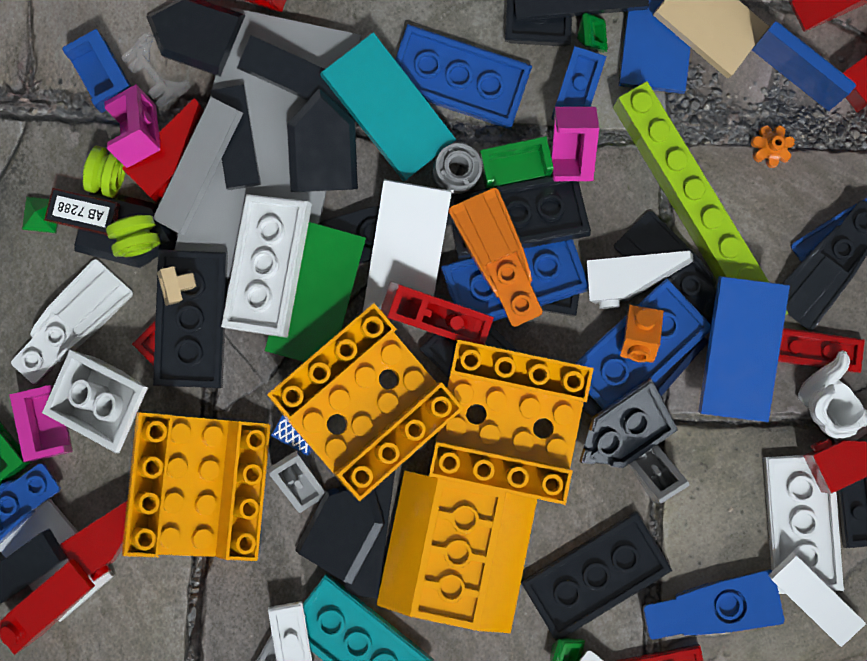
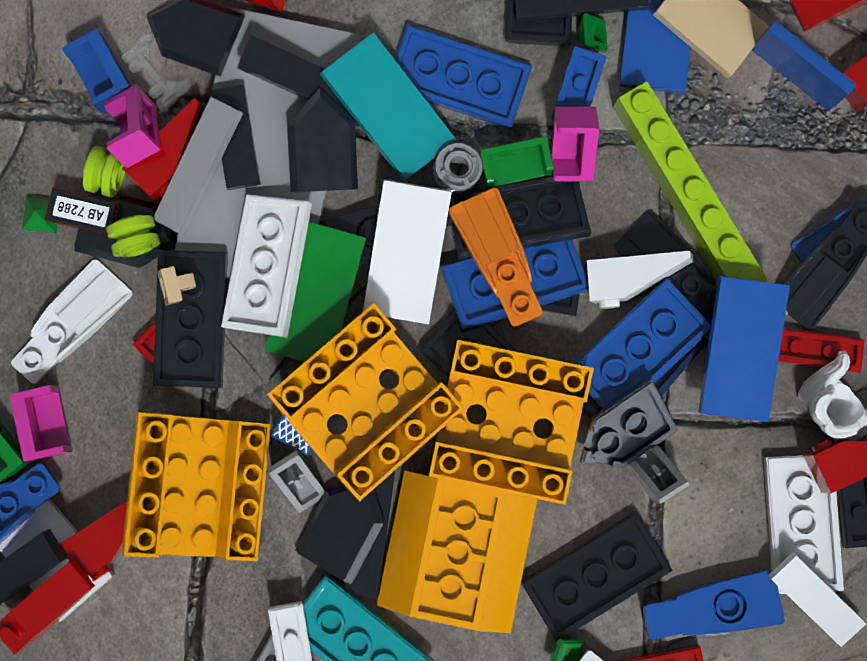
(95, 400): white slope -> none
(435, 314): red slope -> none
(642, 334): orange bracket -> none
(767, 145): orange plant -> none

